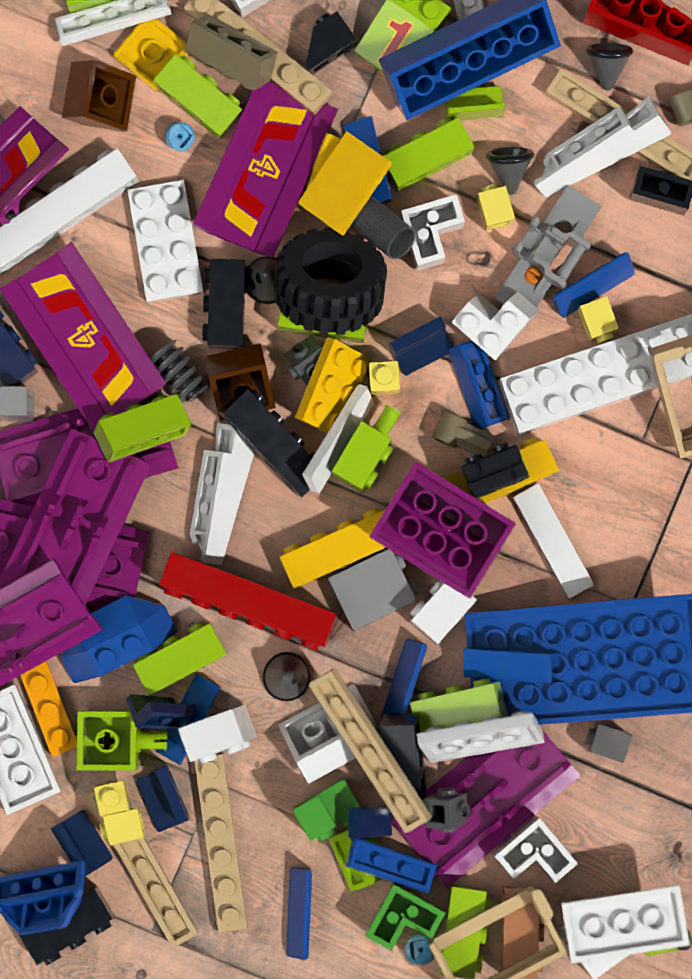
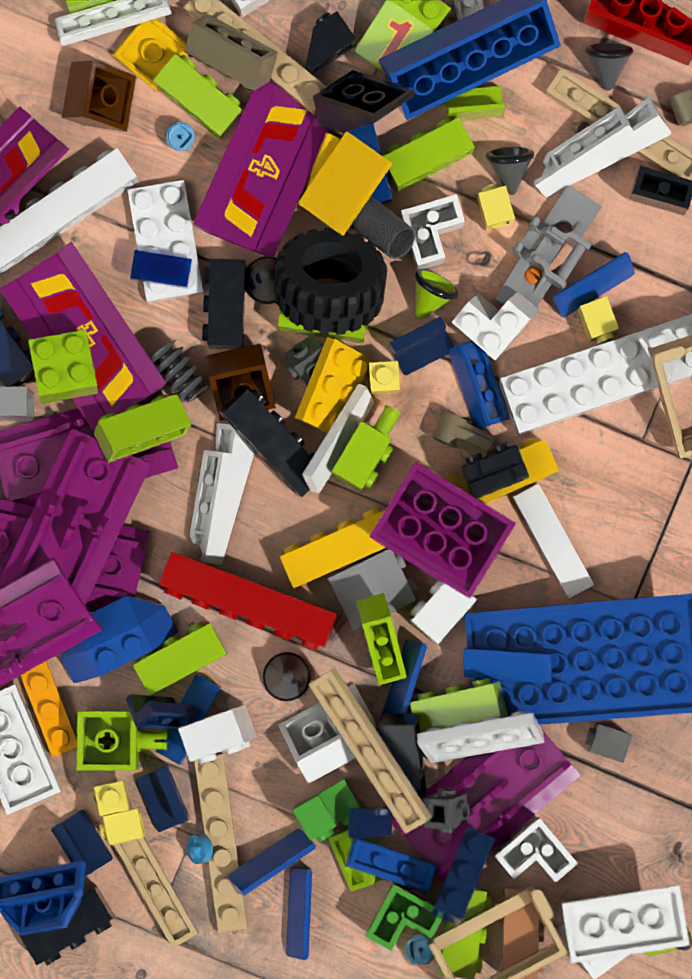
(63, 366): none -> lime brick
(161, 269): none -> clear blue plate
(199, 848): none -> dark azure tile
(271, 862): none -> blue slope
(357, 101): none -> black slope
(381, 639): none -> lime brick
(432, 292): none -> lime hat
(462, 876): none -> dark blue brick

